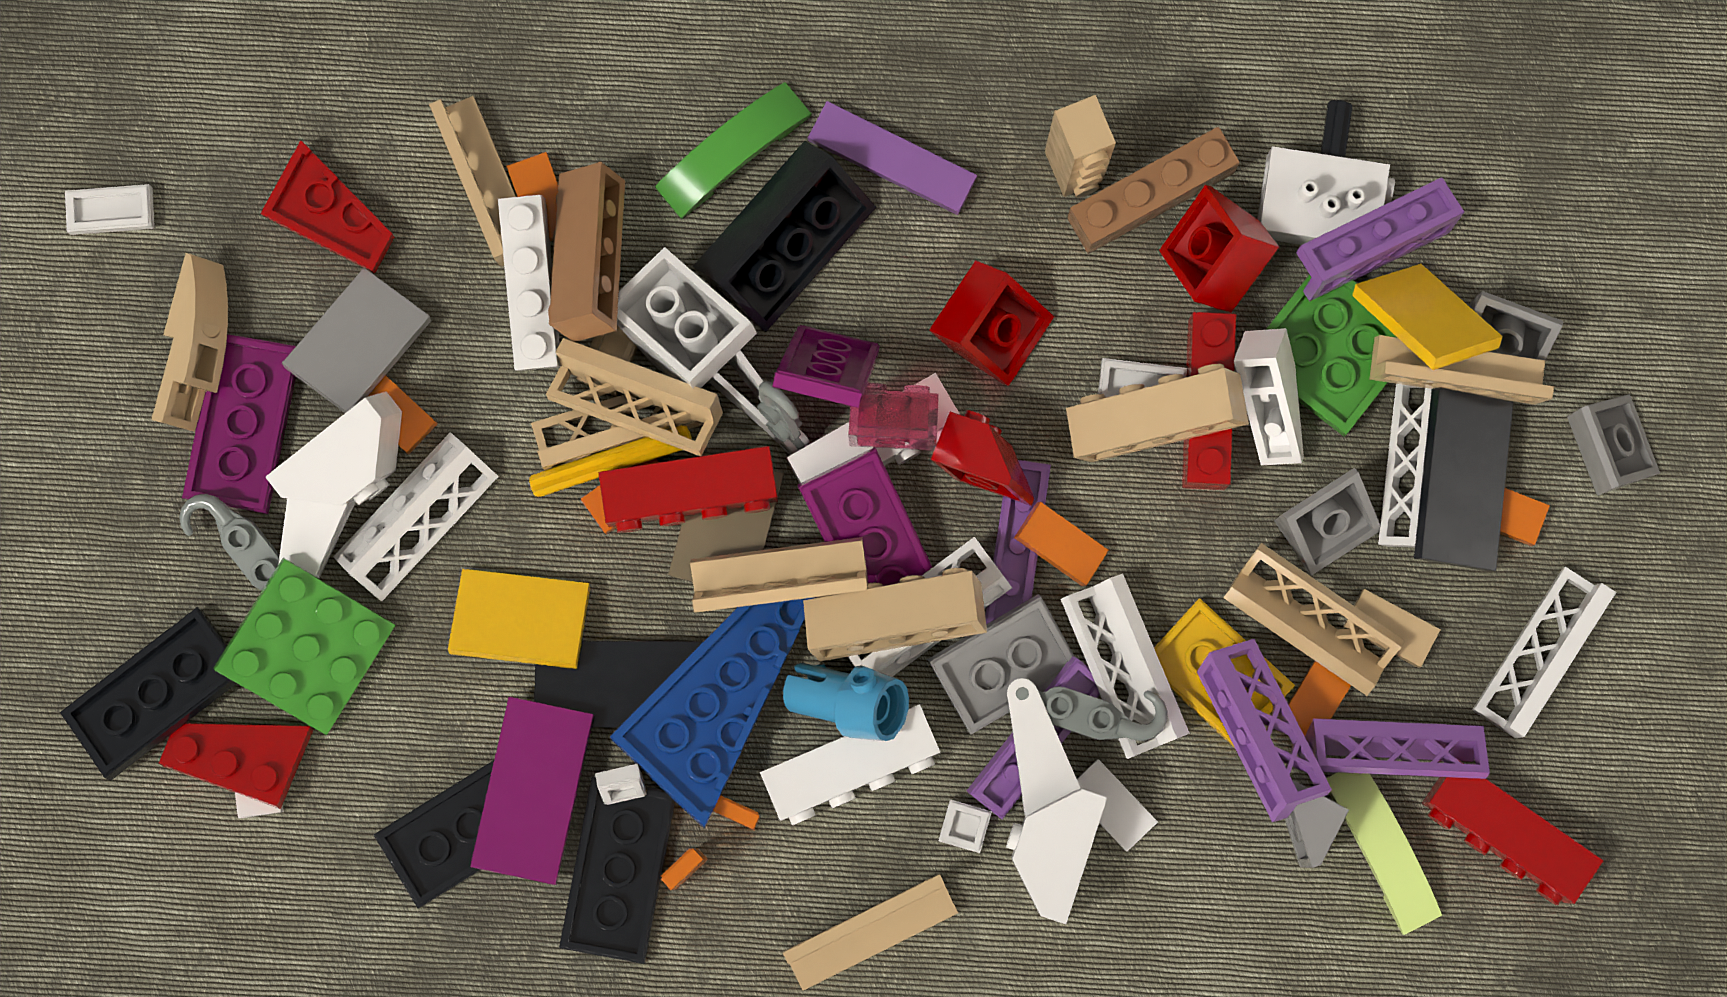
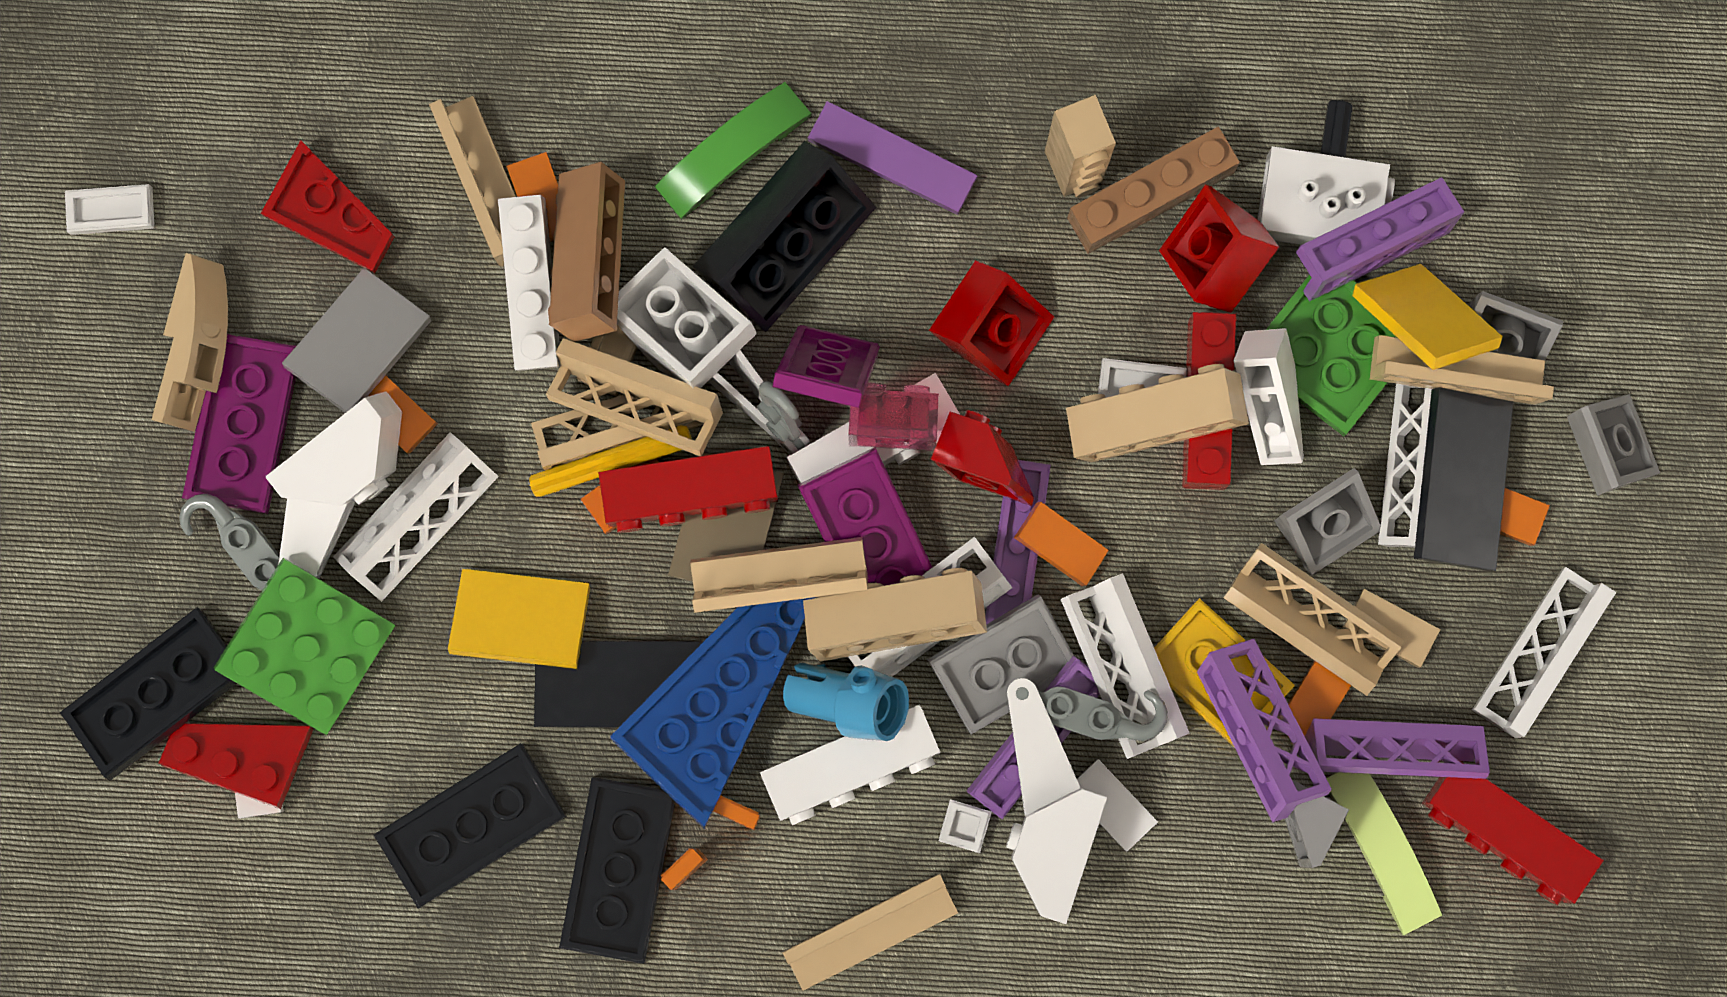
(532, 790): magenta tile -> none
(621, 784): white tile -> none

